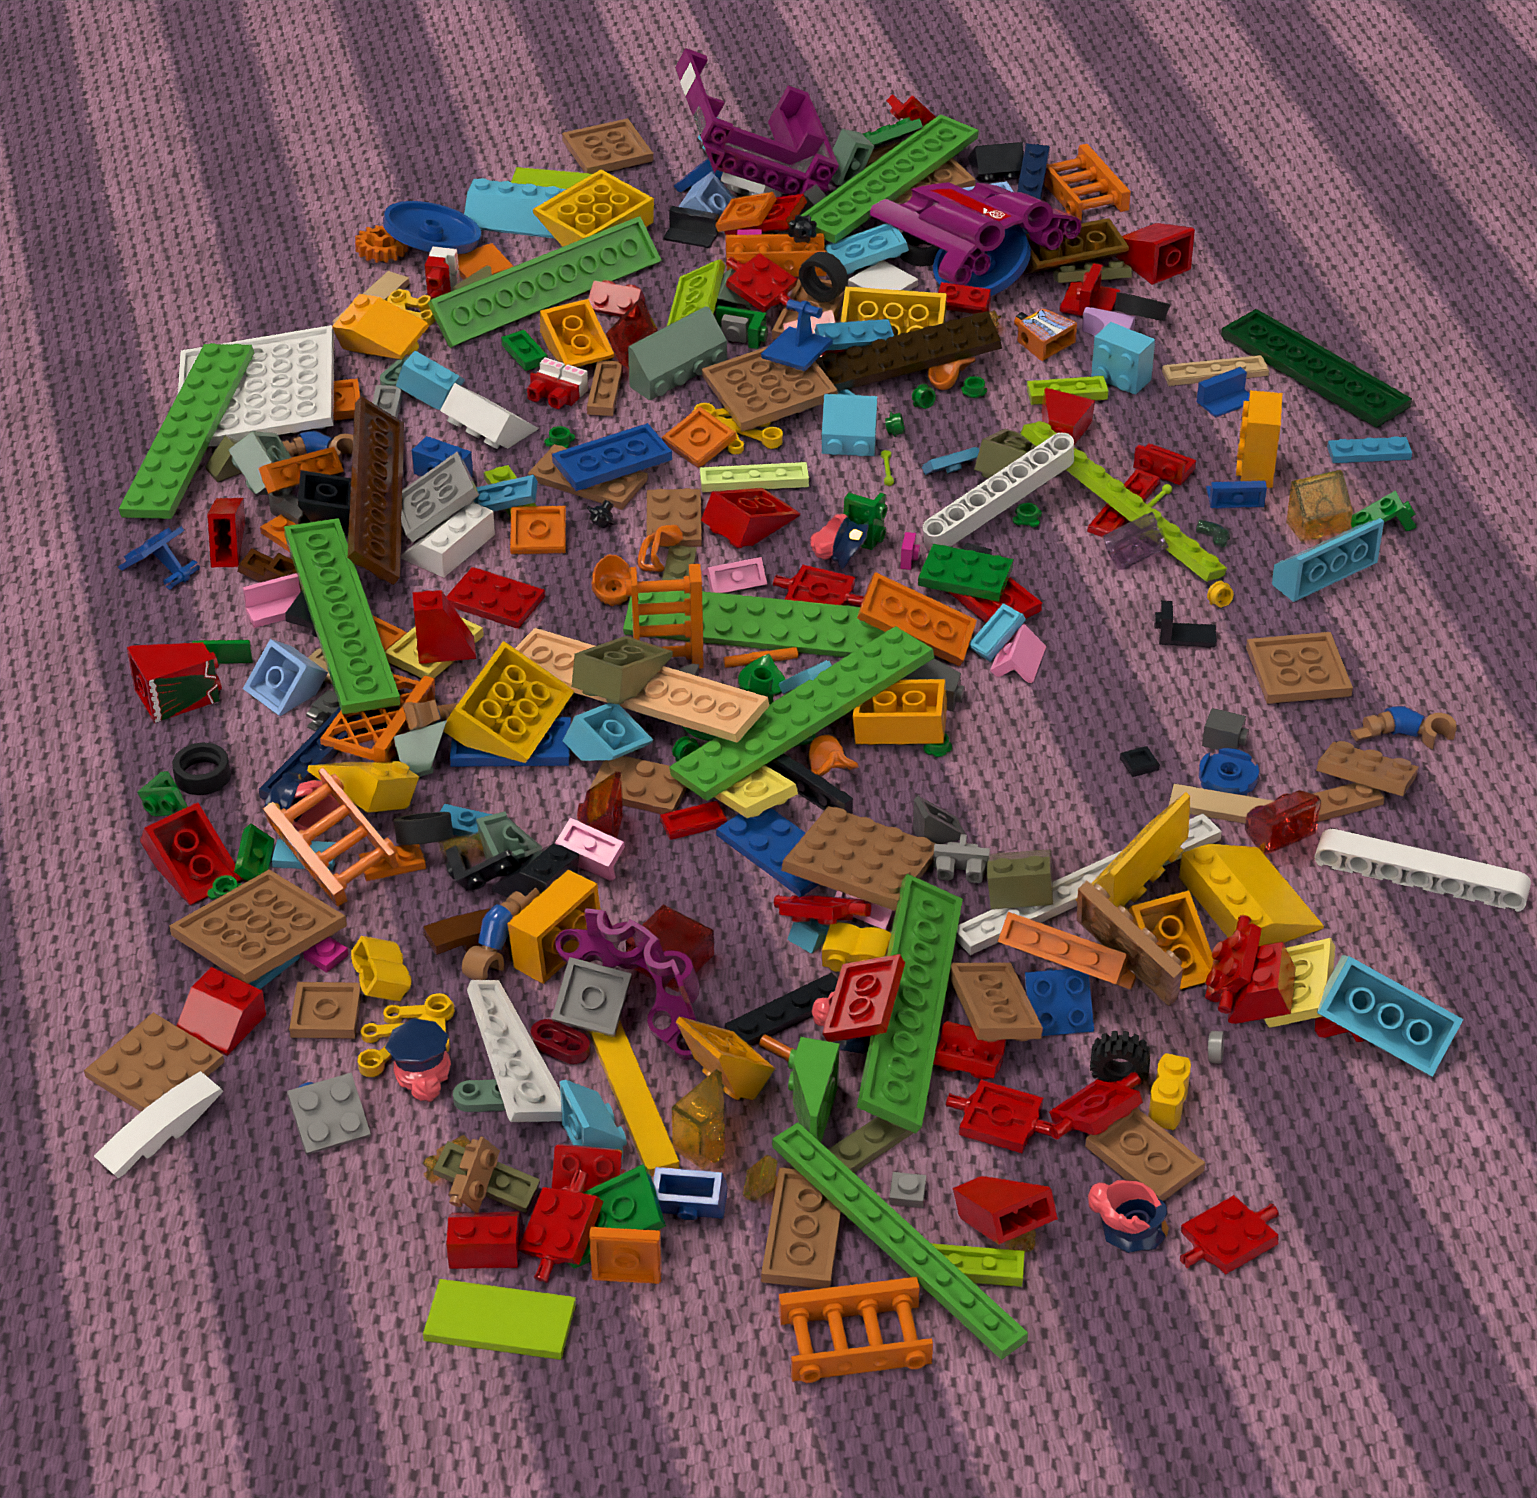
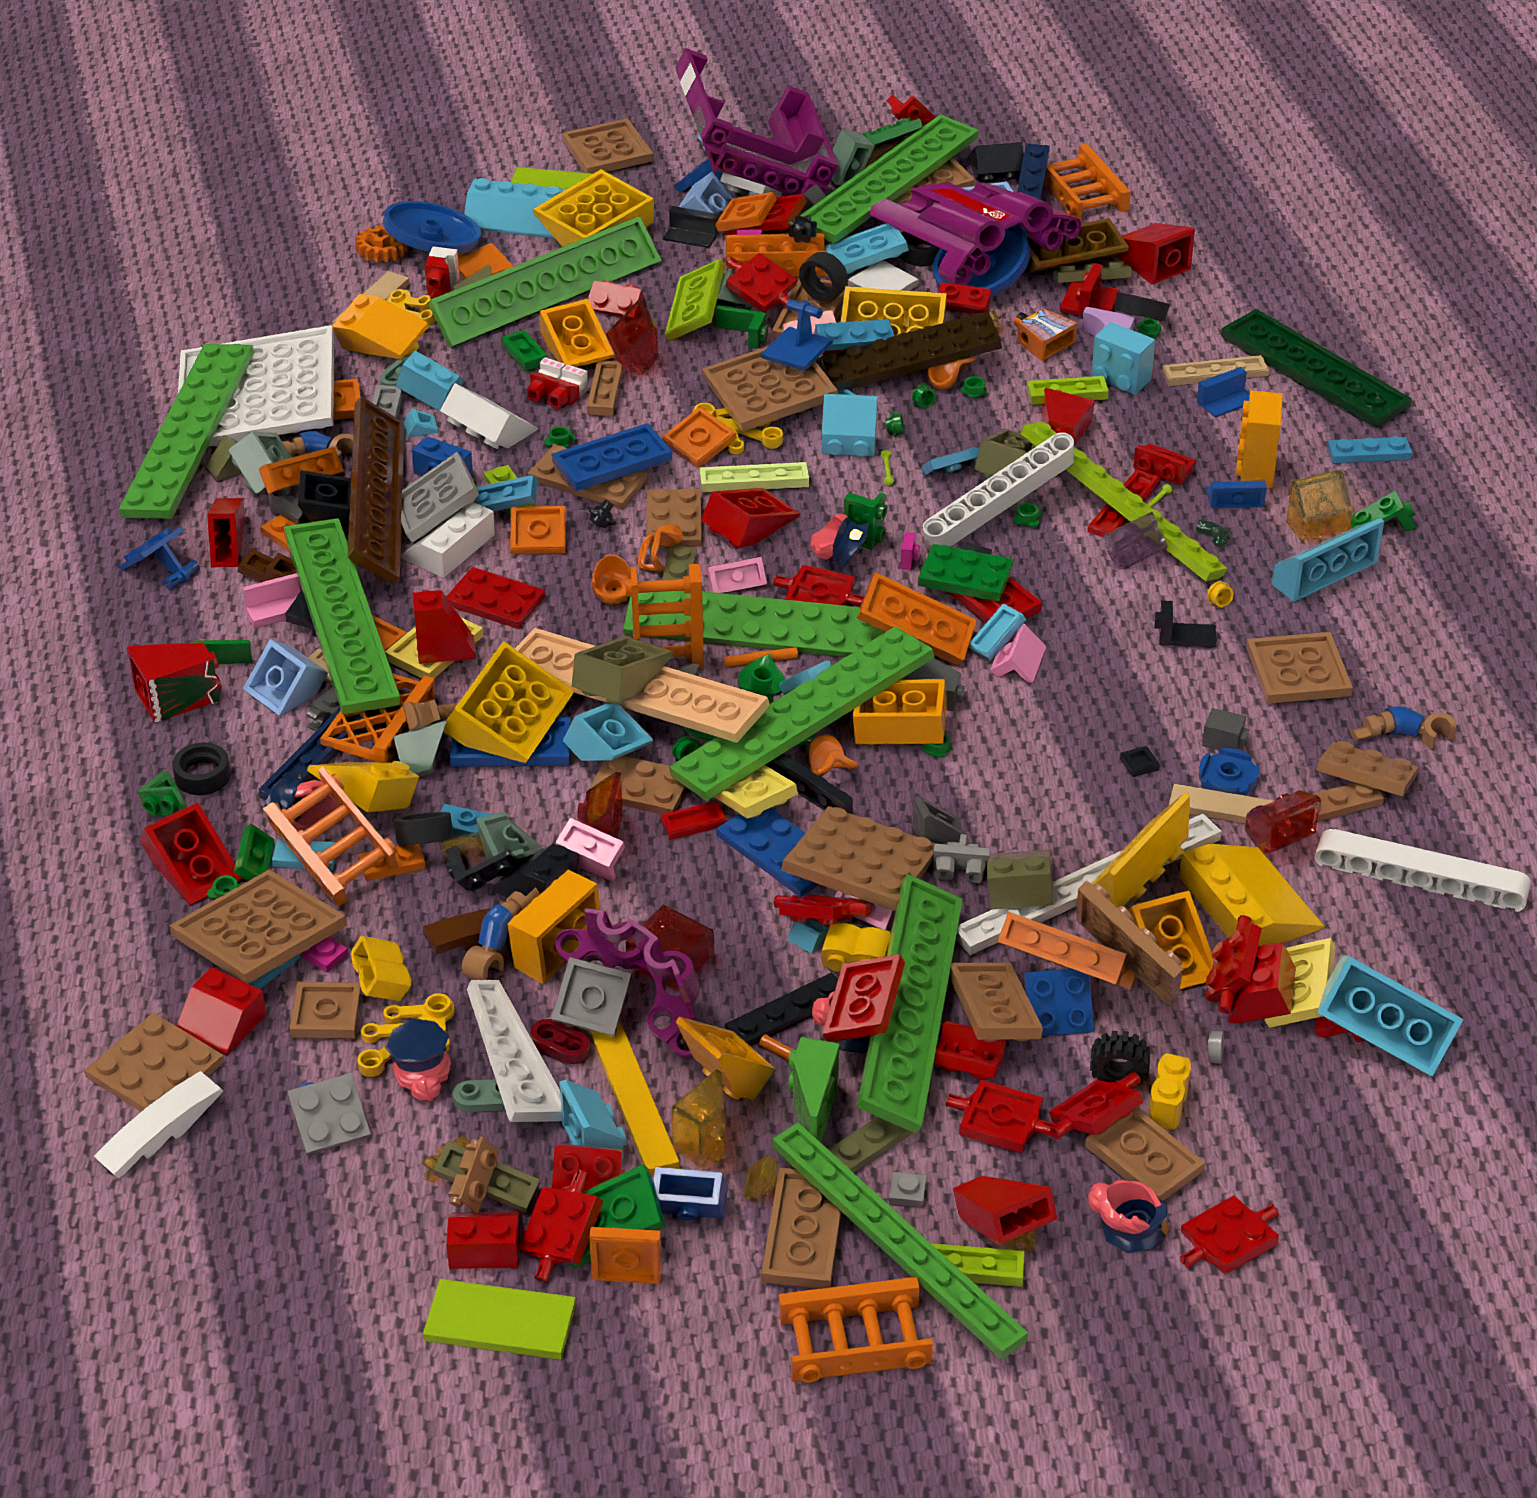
(420, 423): none -> medium azure slope
(676, 354): sand green slope -> none
(735, 328): light grey plate -> none
(1149, 327): none -> green plate

